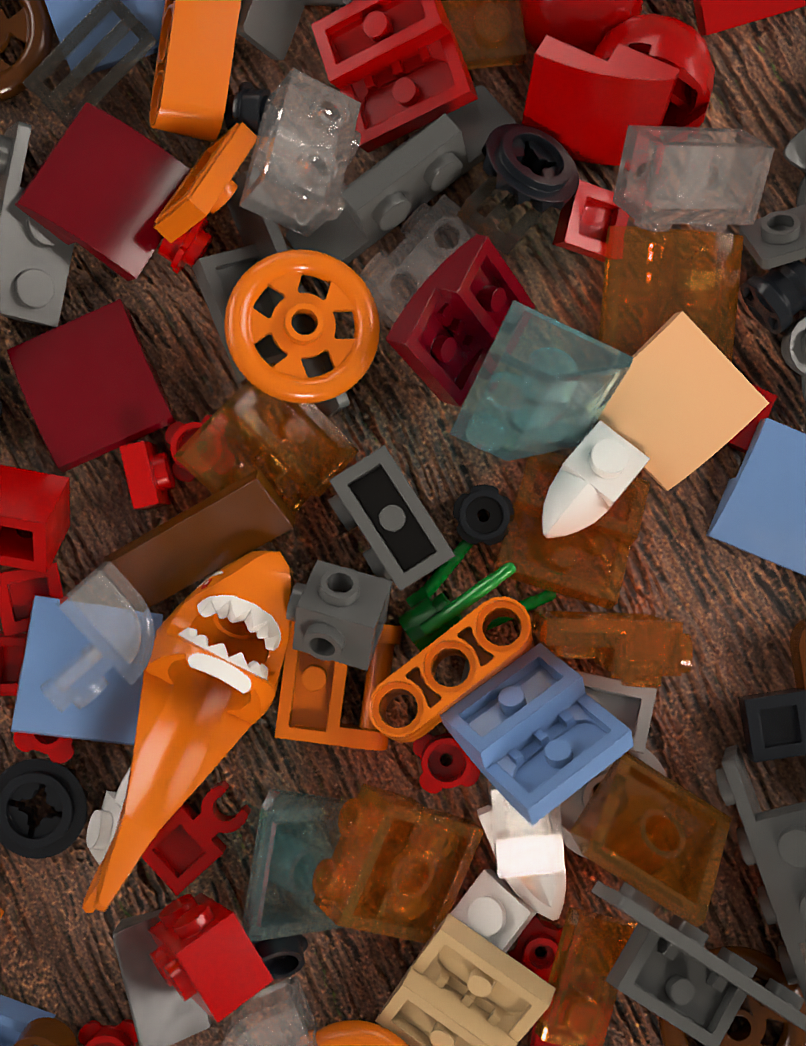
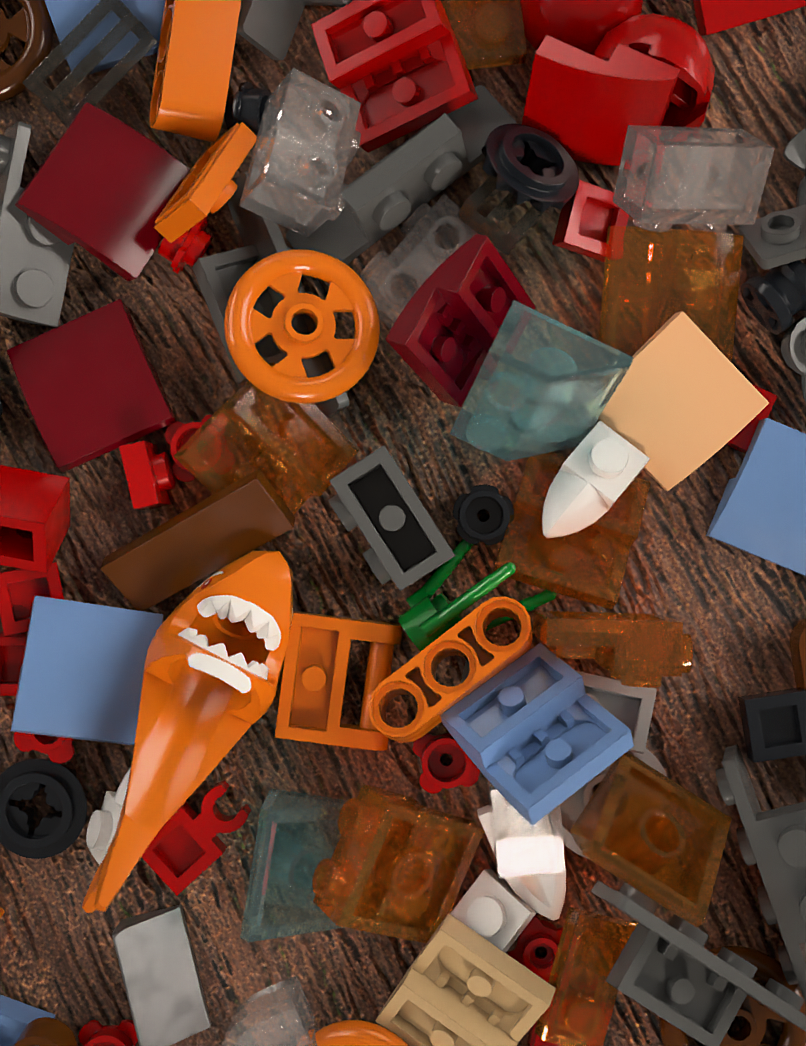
(118, 635): clear brick -> none
(207, 955): red brick -> none
(282, 955): black plate -> none
(339, 614): dark grey brick -> none

